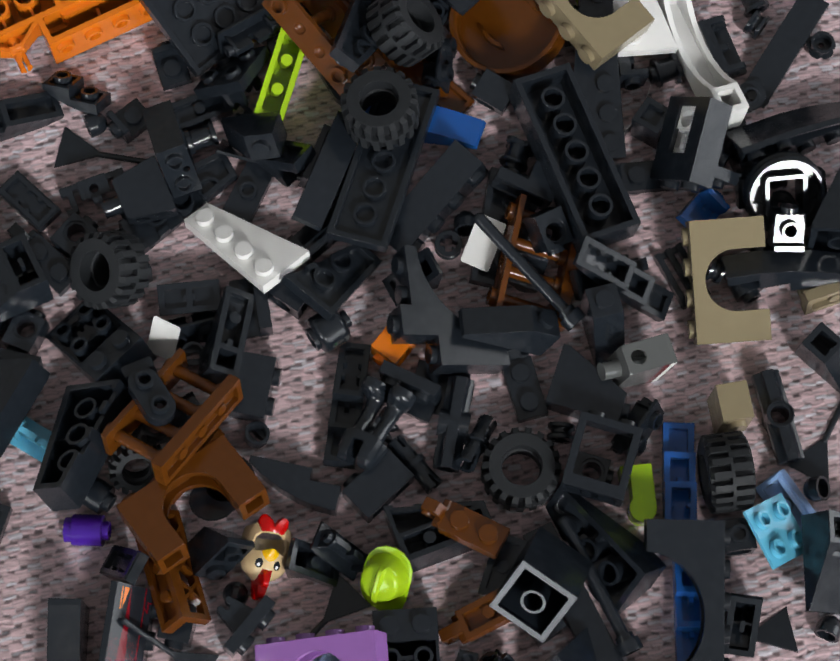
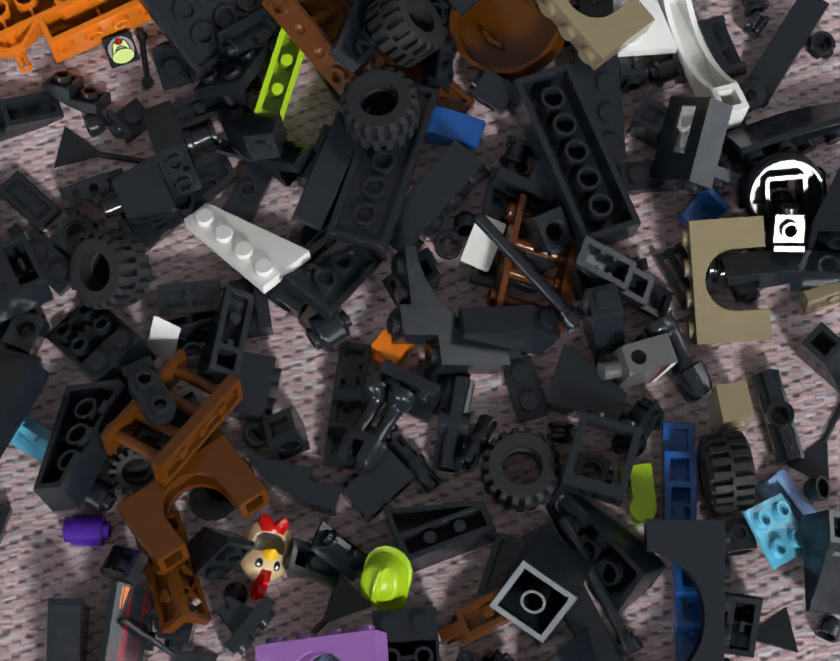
(121, 49): none -> tile
(147, 81): none -> black hinge
(285, 433): none -> black brick
(466, 526): reddish brown hinge -> none
(689, 376): none -> black piece

